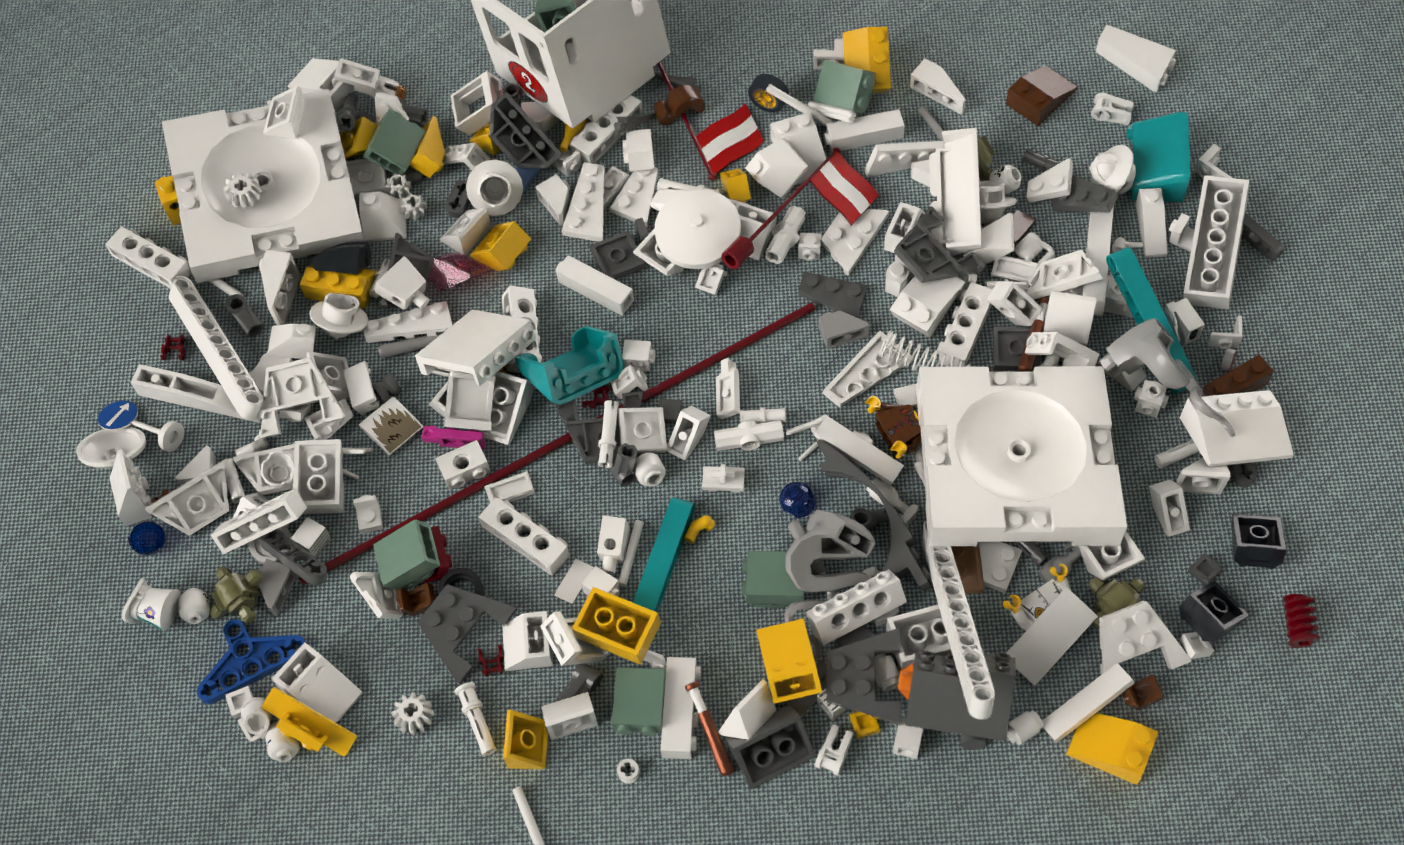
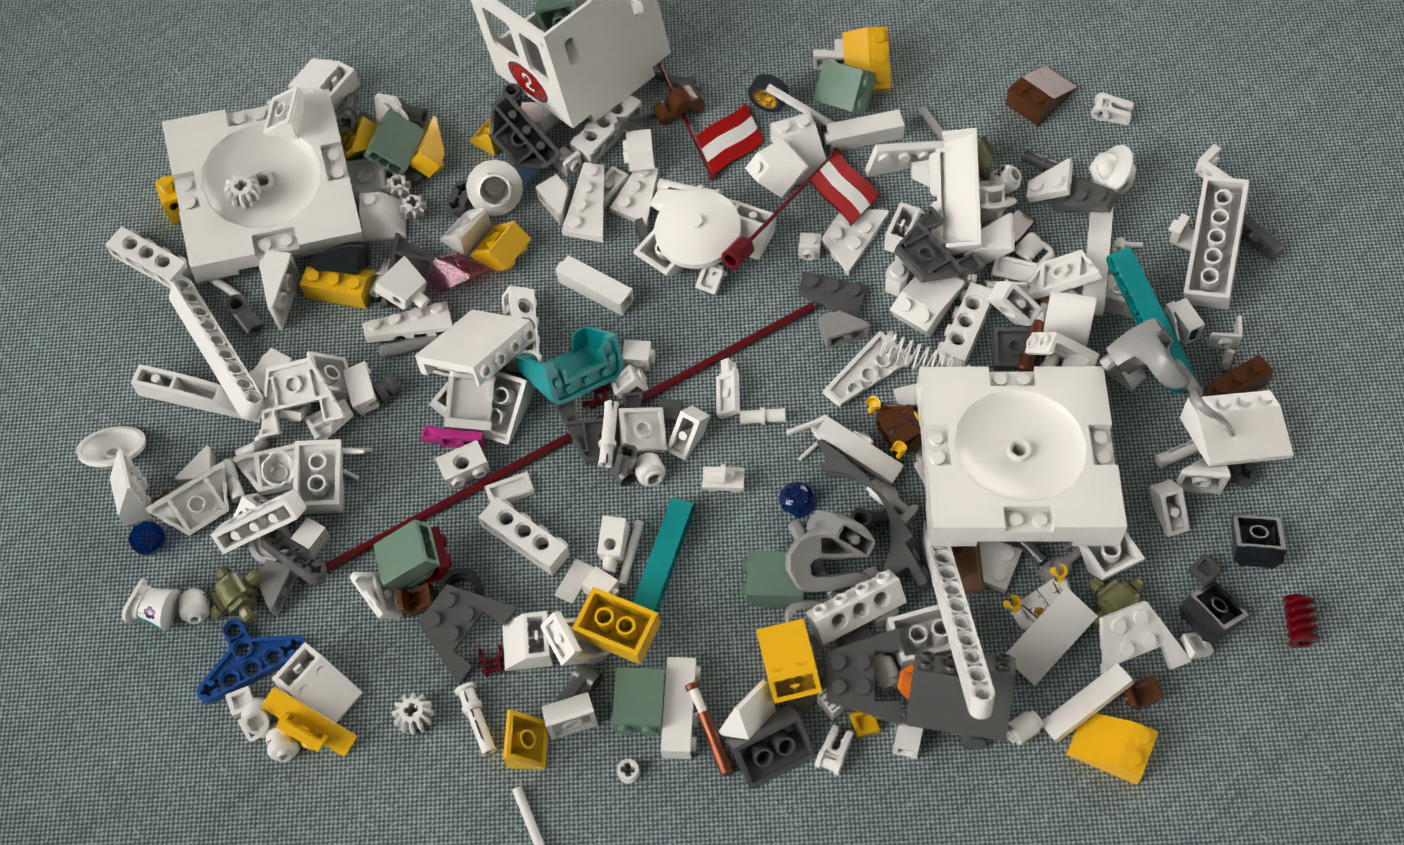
(124, 413): piece -> none
(166, 348): dark red piece -> none
(292, 340): white slope -> none
(338, 315): white helmet -> none
(367, 80): white plate -> none
(368, 513): white bracket -> none
(391, 426): slope -> none
(468, 153): white bracket -> none
(485, 85): white window -> none
(570, 133): yellow piece -> none
(616, 256): dark grey plate -> none
(656, 660): white arm -> none
(696, 526): yellow arm -> none
(736, 185): yellow slope -> none
(748, 435): white piece -> none
(785, 235): white piece -> none
(833, 112): white axle -> none
(935, 83): white slope -> none
(1137, 56): white slope -> none
(1150, 398): white brick -> none
(1152, 222): white slope -> none
(1161, 155): teal windscreen -> none

